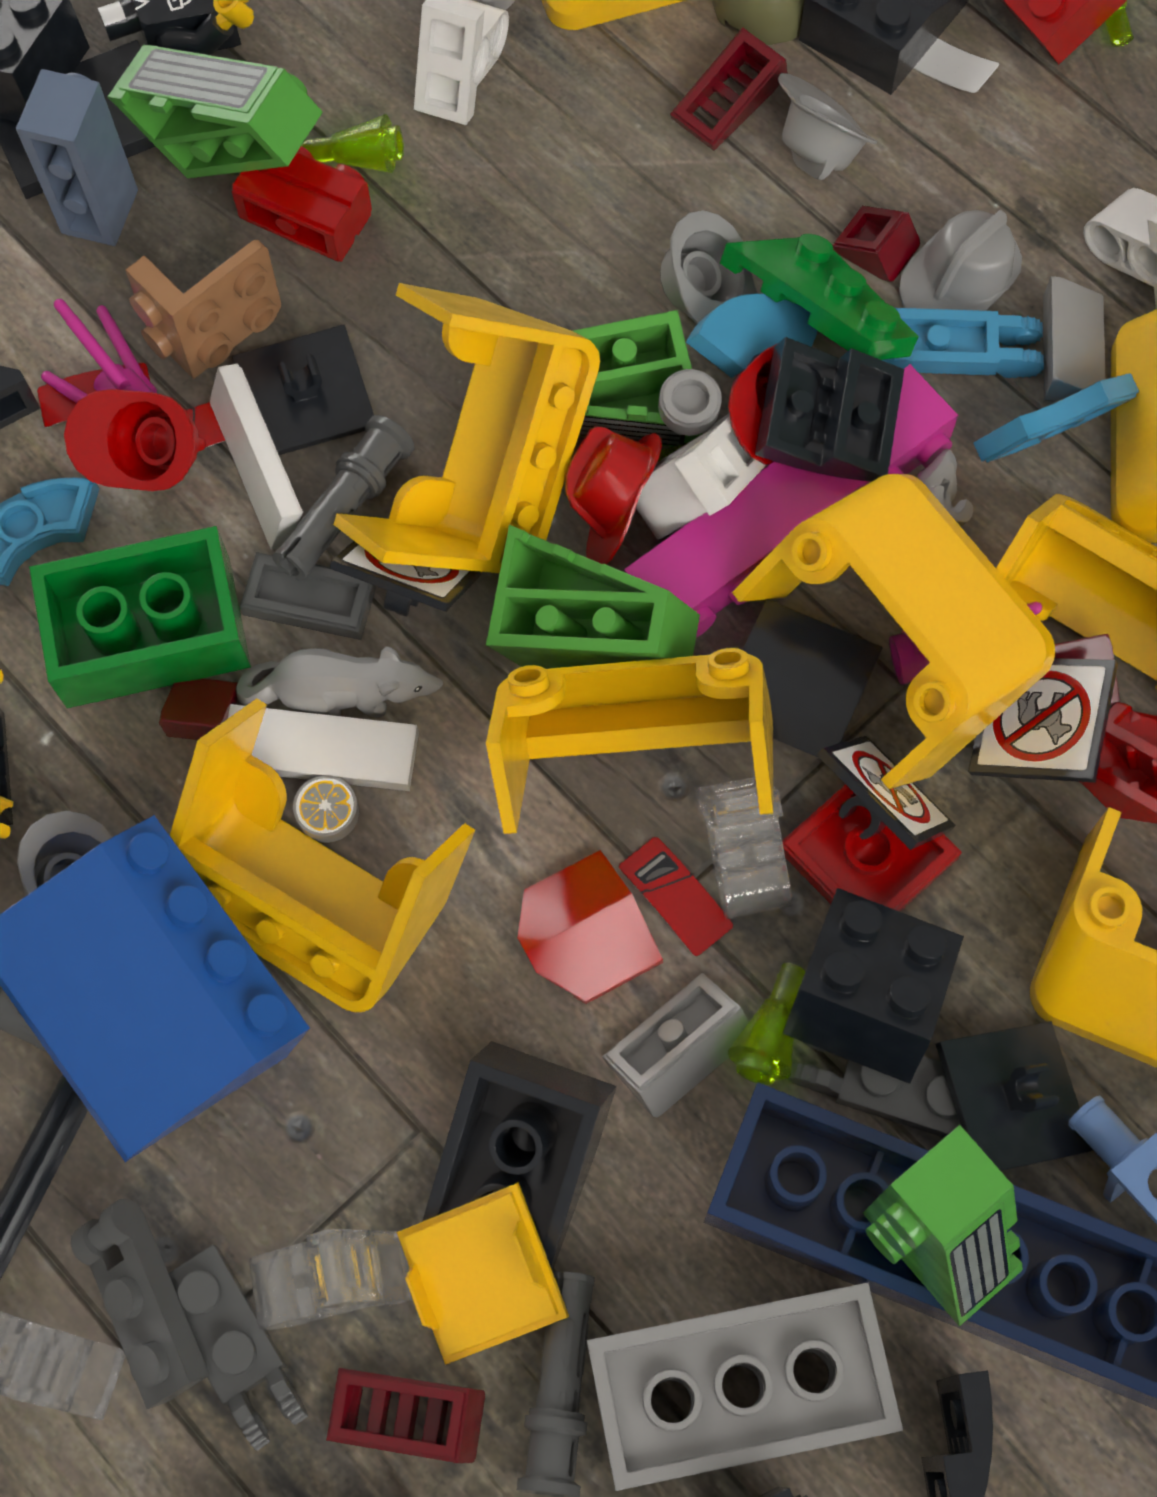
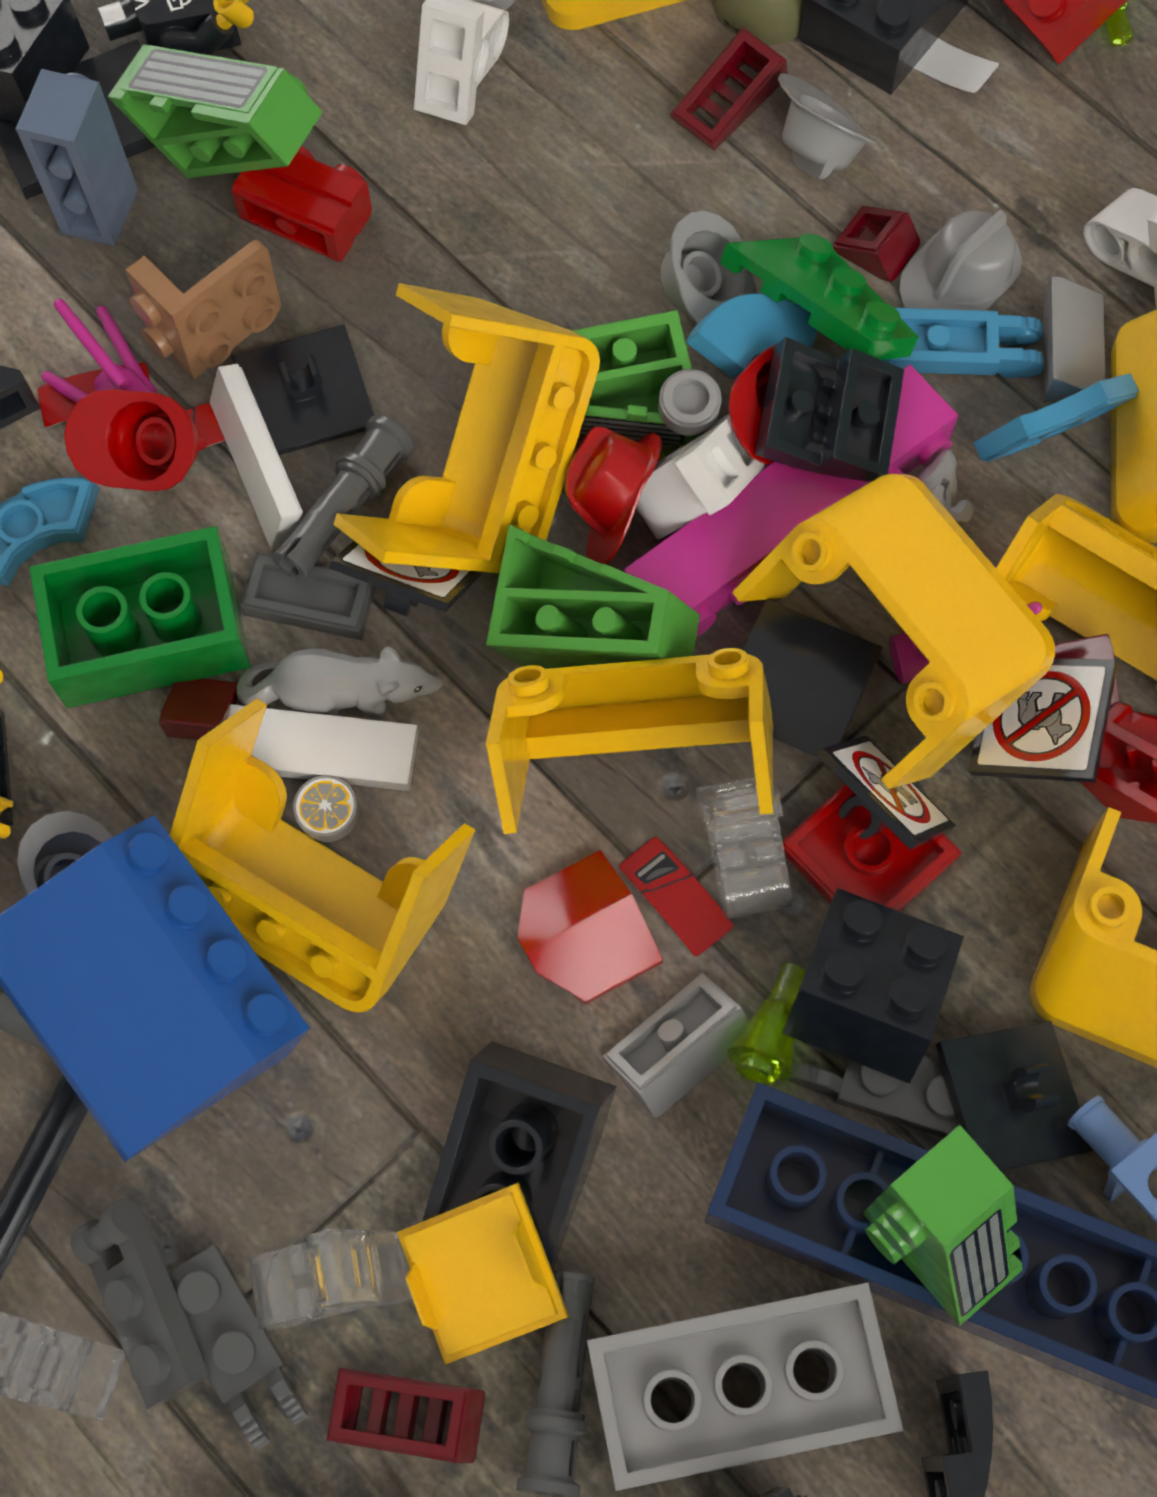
(367, 145): clear neon green cone -> none

